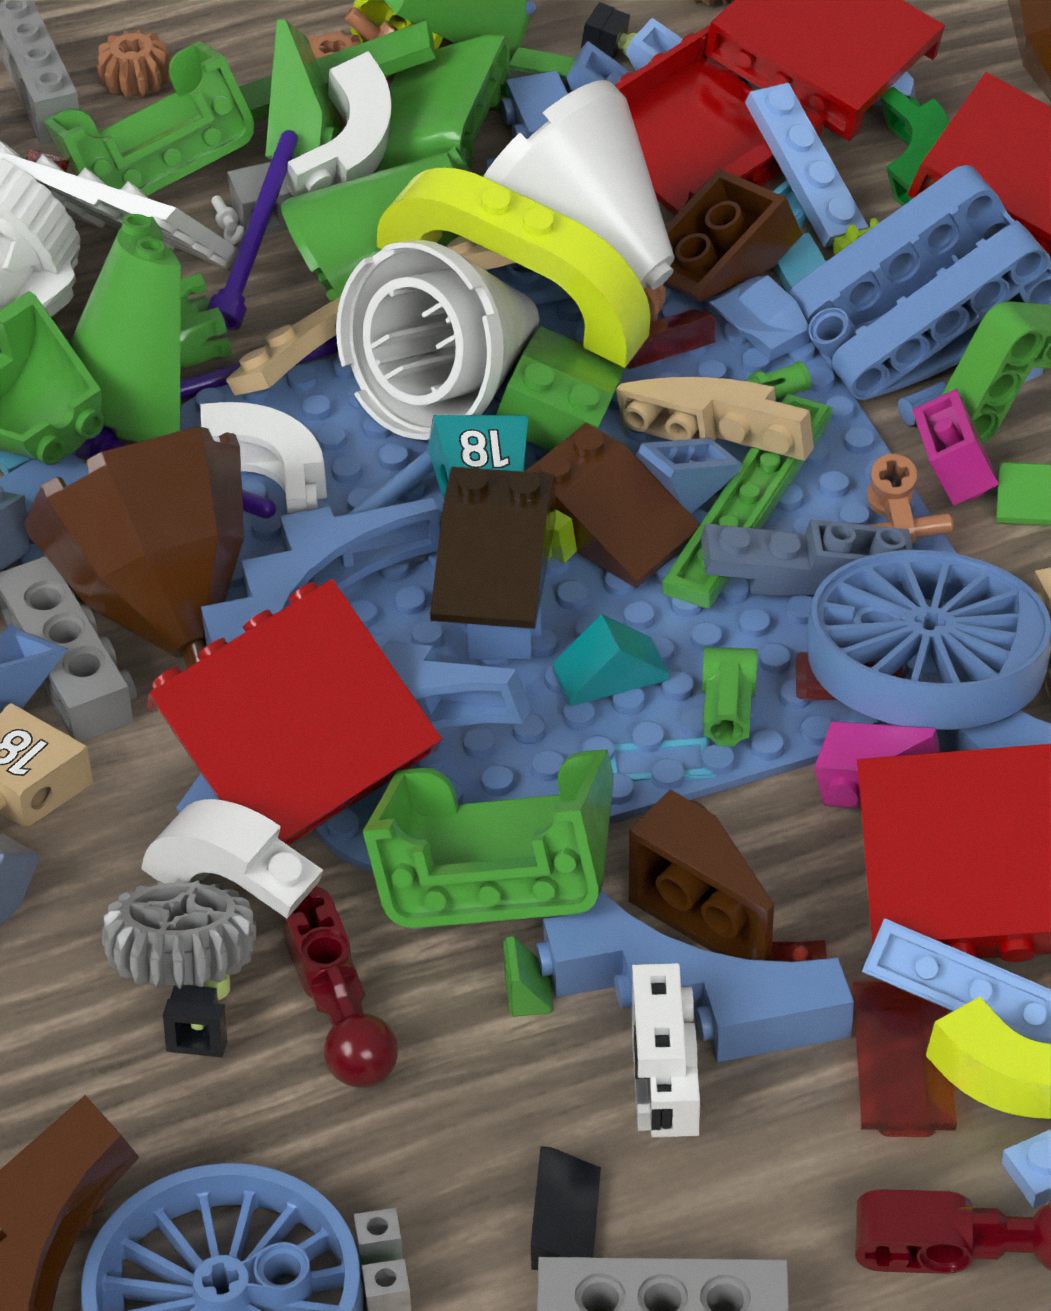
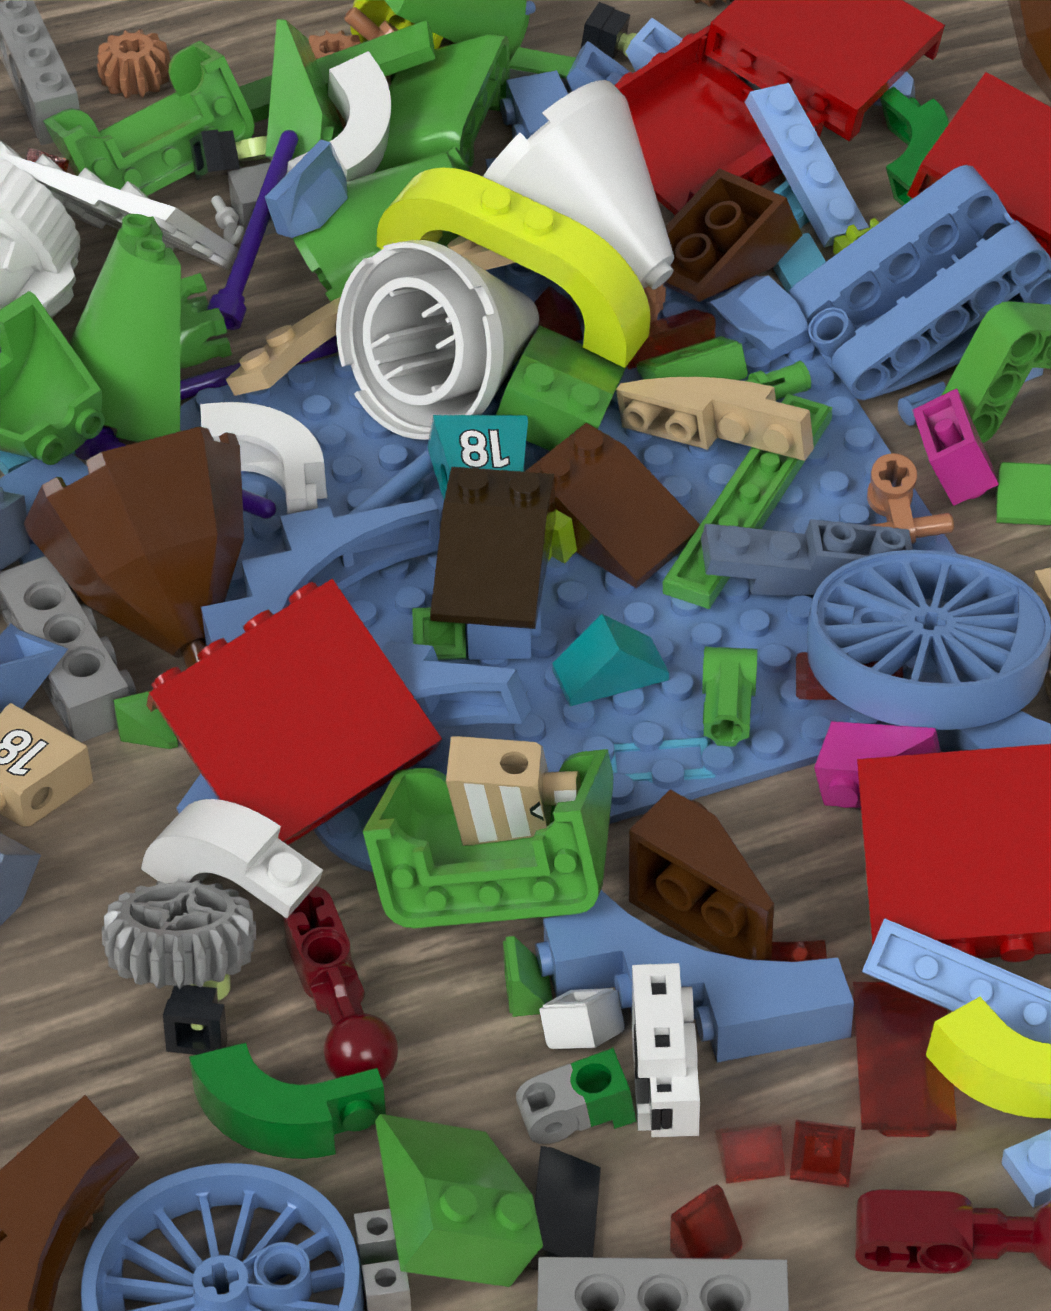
(140, 725): none -> bright green slope
(217, 152): none -> black piece
(278, 1115): none -> green arch
(308, 192): none -> medium blue slope
(445, 637): none -> bright green slope
(456, 1203): none -> bright green slope
(503, 788): none -> tan torso
(558, 314): none -> clear red slope
(576, 1098): none -> leg
(582, 1018): none -> white slope
(689, 468): medium blue slope -> none
(705, 1228): none -> clear red slope
(711, 358): none -> bright green slope
(751, 1152): none -> clear red slope
(822, 1153): none -> clear red slope

